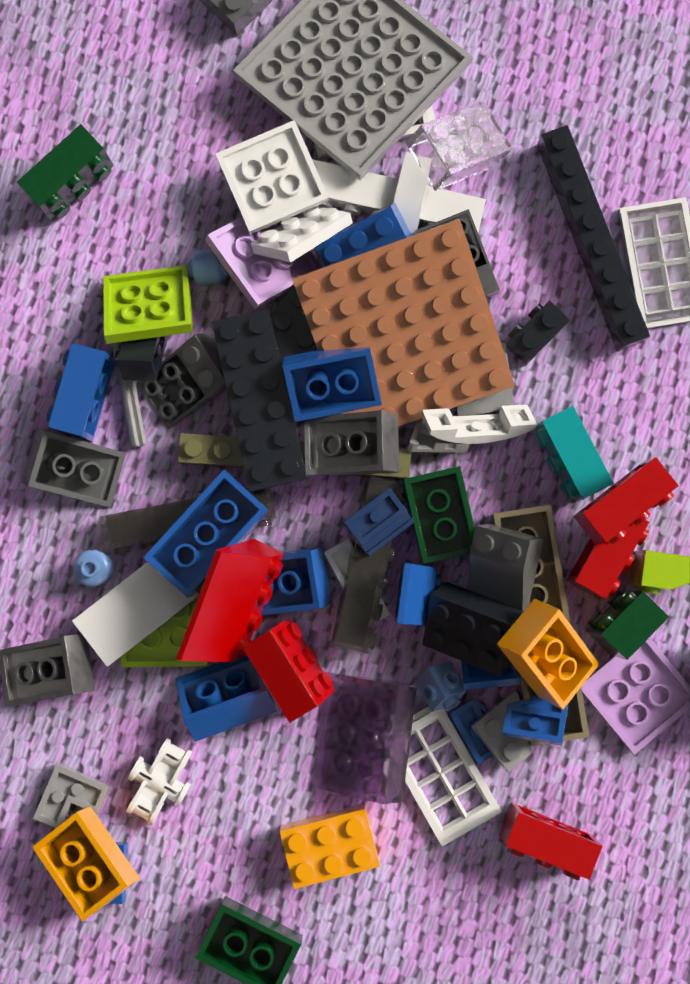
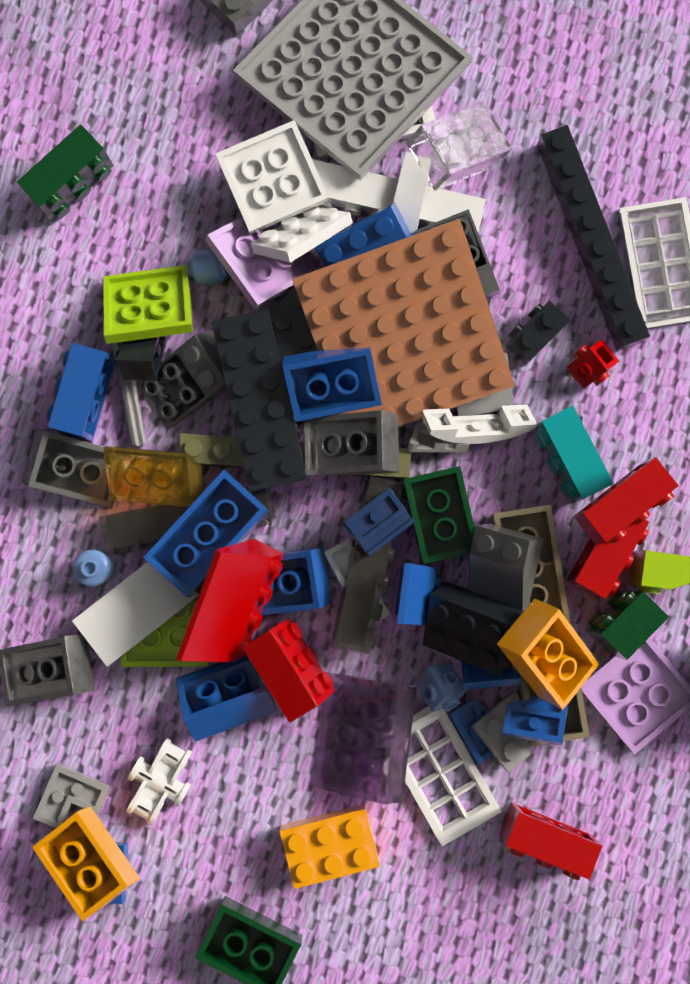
(152, 476): none -> clear yellow slope
(592, 364): none -> red brick

